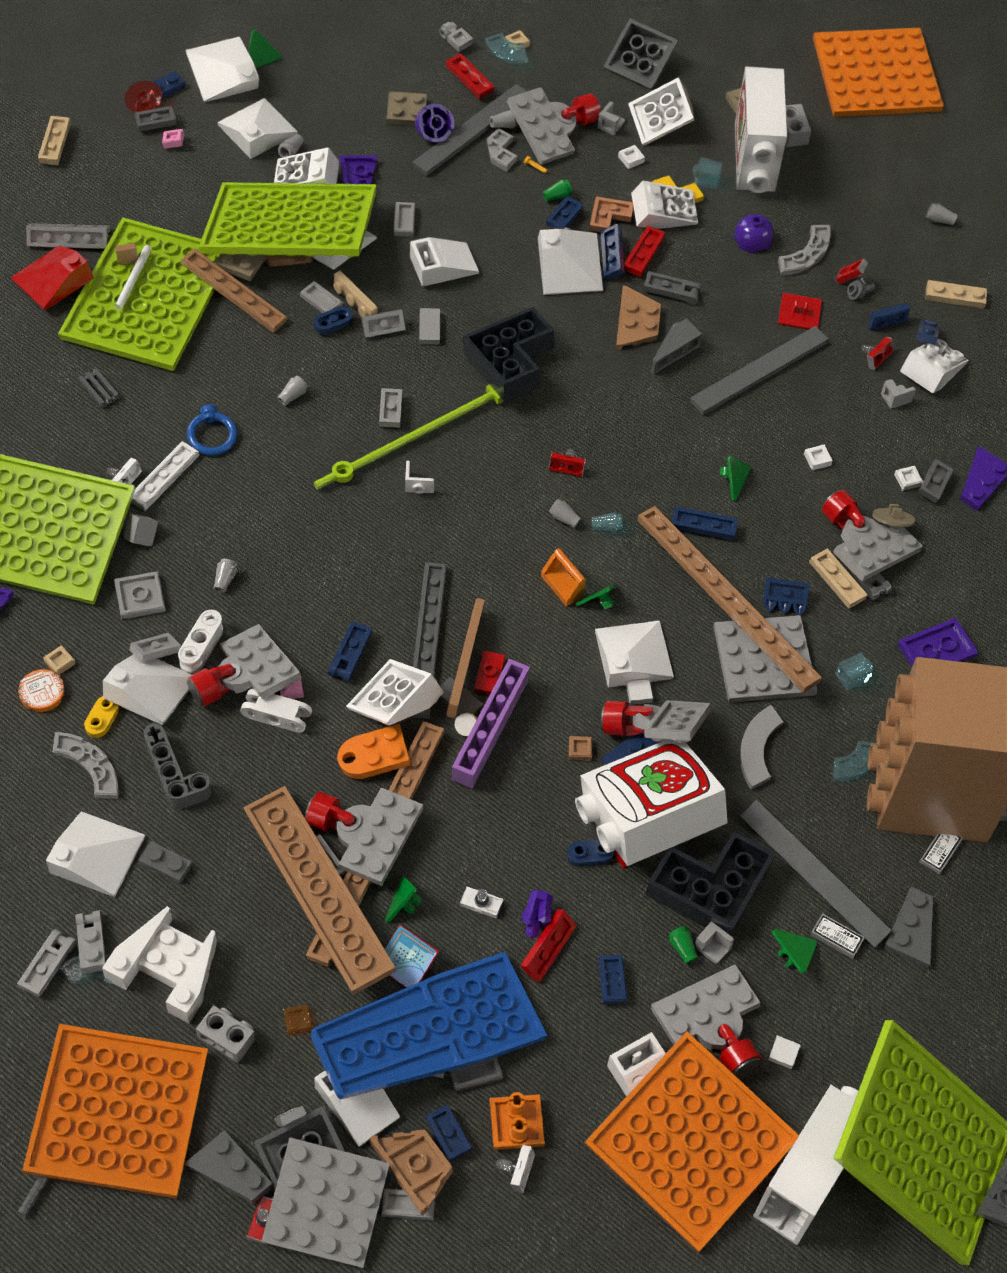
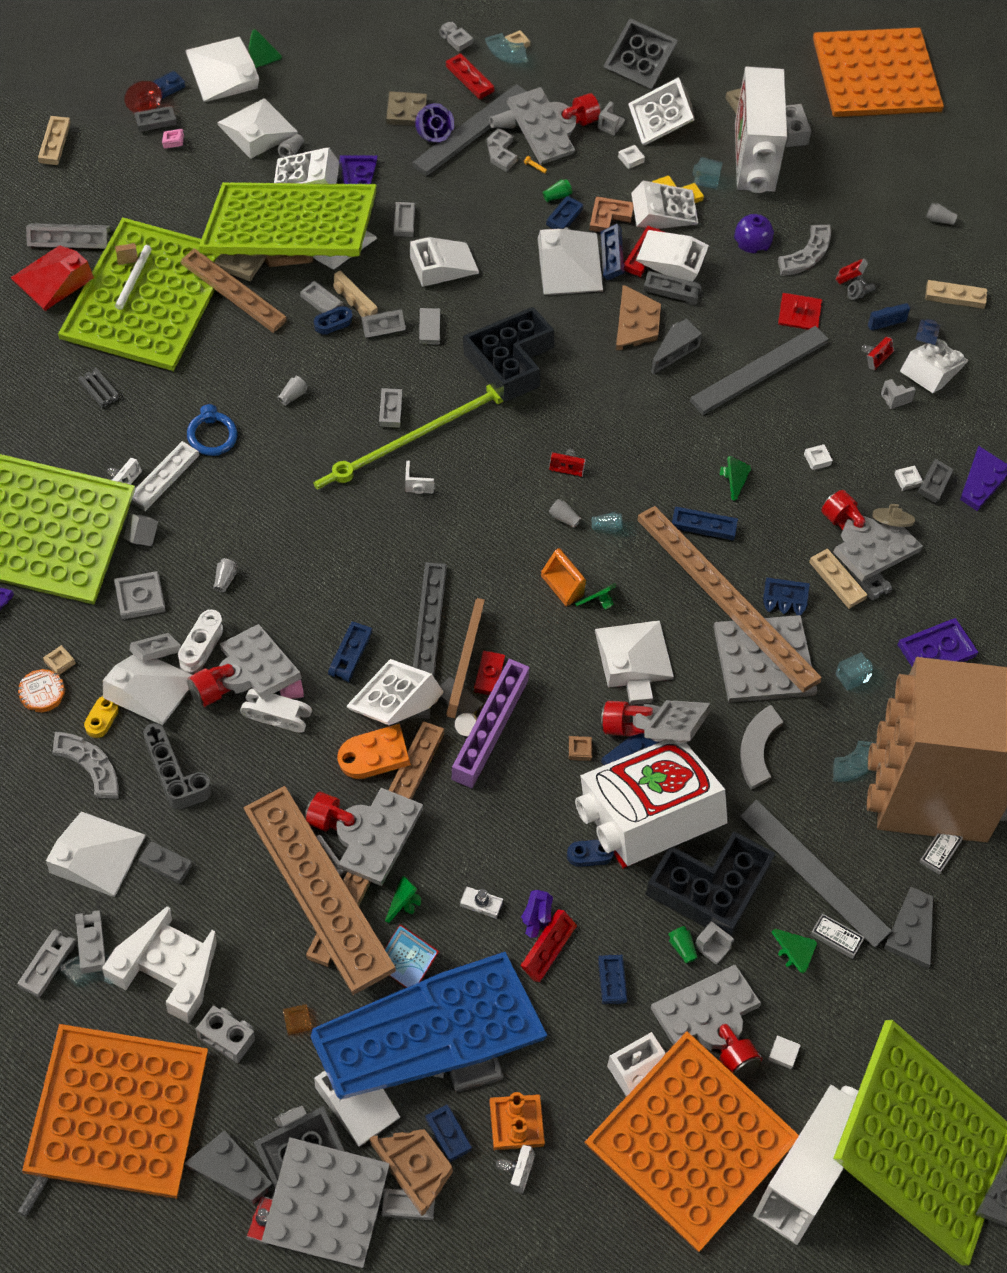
(672, 254): none -> white slope

